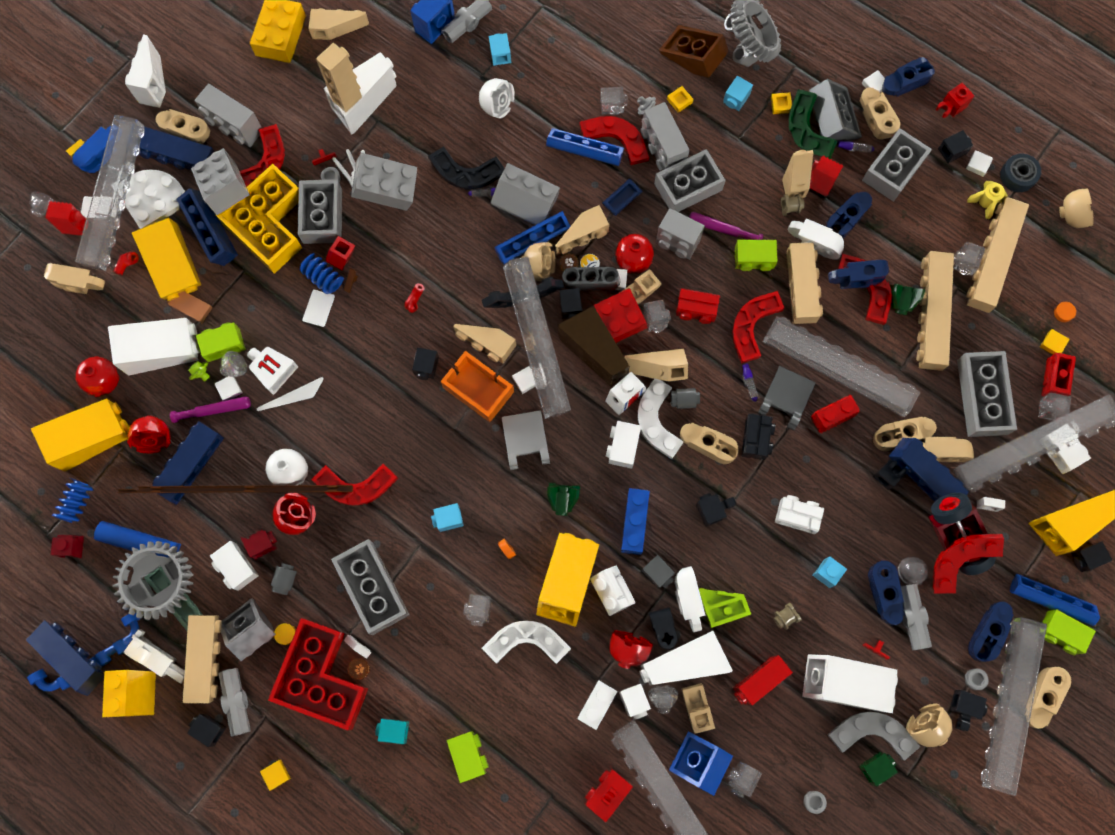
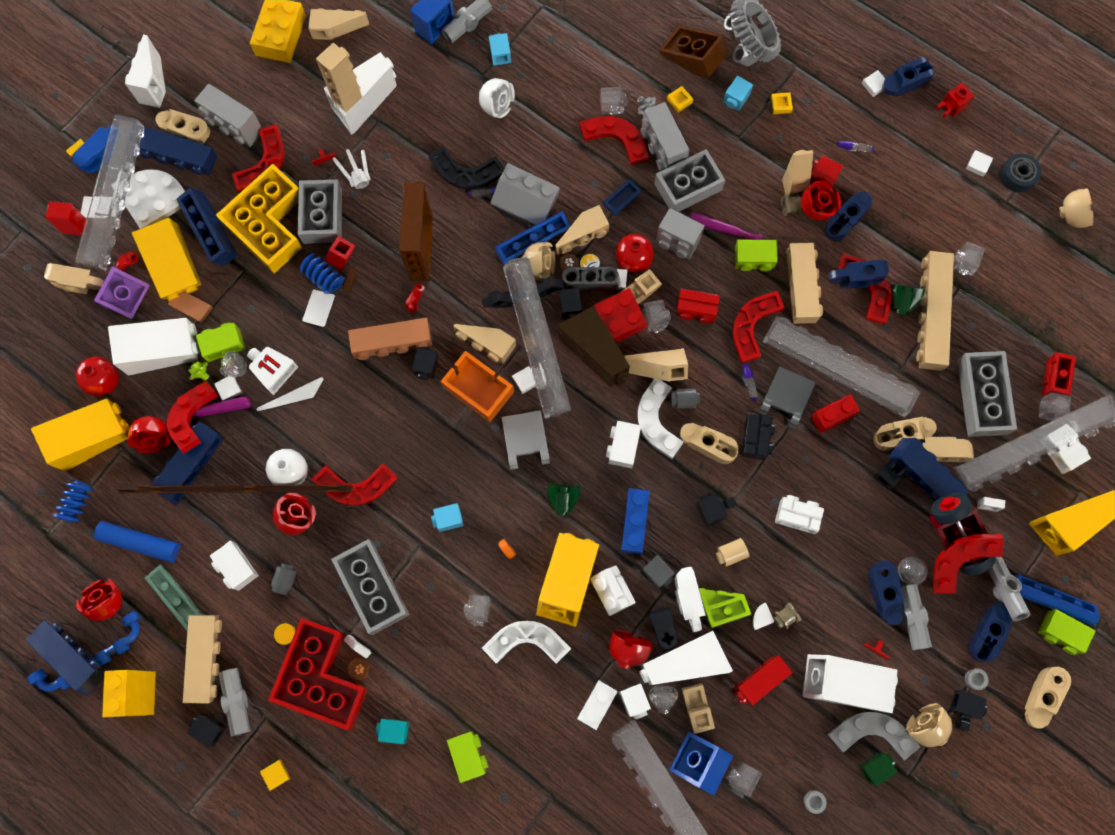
(39, 203): clear brick -> none
(67, 546): dark red window -> none
(100, 601): none -> red cylinder
(121, 293): none -> medium lavender slope
(139, 593): light grey piece -> none
(153, 657): white piece -> none
(182, 412): none -> red plate
(220, 181): light grey brick -> none
(246, 630): flat silver slope -> none
(260, 544): dark red window -> none
(330, 173): light grey tile -> none
(384, 181): light grey brick -> none
(390, 338): none -> nougat brick
(416, 231): none -> reddish brown window
(585, 146): blue brick -> none
(608, 794): red brick -> none
(626, 392): white torso -> none
(732, 552): none -> tan brick
(762, 617): none -> white tile
(800, 126): dark green plate -> none
(820, 201): none -> red cylinder
(825, 240): white piece -> none
(829, 572): medium azure brick -> none
(835, 112): dark grey slope -> none
(874, 101): tan piece -> none
(896, 164): light grey brick -> none
(955, 146): black brick -> none
(989, 197): light yellow brick -> none
(997, 254): tan brick -> none
(1008, 589): none -> light grey piece
(1014, 706): clear brick -> none
(1054, 342): yellow tile -> none
(1065, 312): orange tile -> none
(1091, 557): black brick -> none

